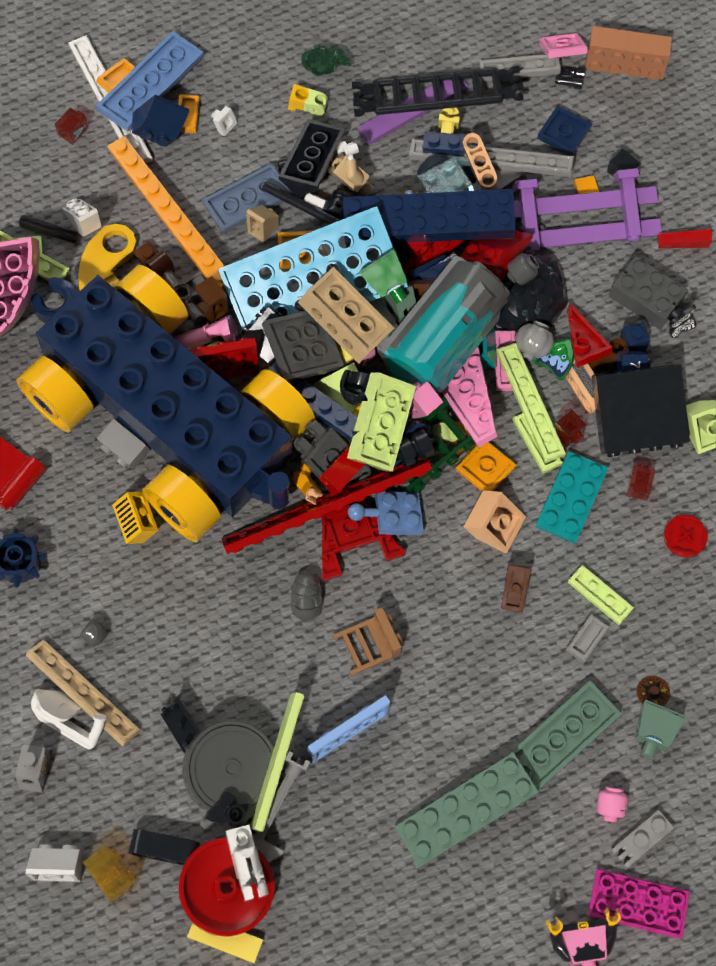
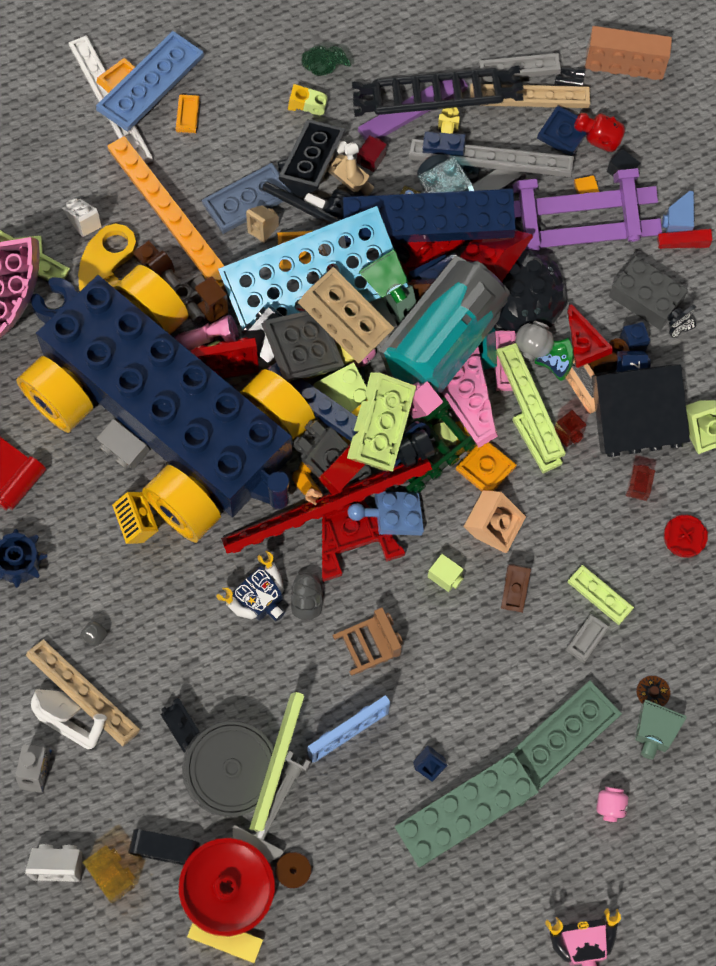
(48, 228): black axle -> none
(71, 125): clear red brick -> none
(159, 120): dark blue slope -> none
(224, 120): white tile -> none
(230, 811): black animal -> none
(246, 861): white plate -> none
(258, 593): none -> torso
(293, 870): none -> reddish brown piece
(353, 386): black hair -> none
(371, 153): none -> dark red brick
(430, 763): none -> dark blue slope
(446, 573): none -> yellowish green brick
(480, 154): light nougat beam -> none
(522, 269): dark grey head -> none
(542, 96): none -> tan plate
(563, 45): bright pink tile -> none
(571, 497): teal plate -> none
(601, 131): none -> red piece
(640, 903): dark pink tile -> none
(643, 838): light grey hinge -> none
(680, 215): none -> medium blue slope

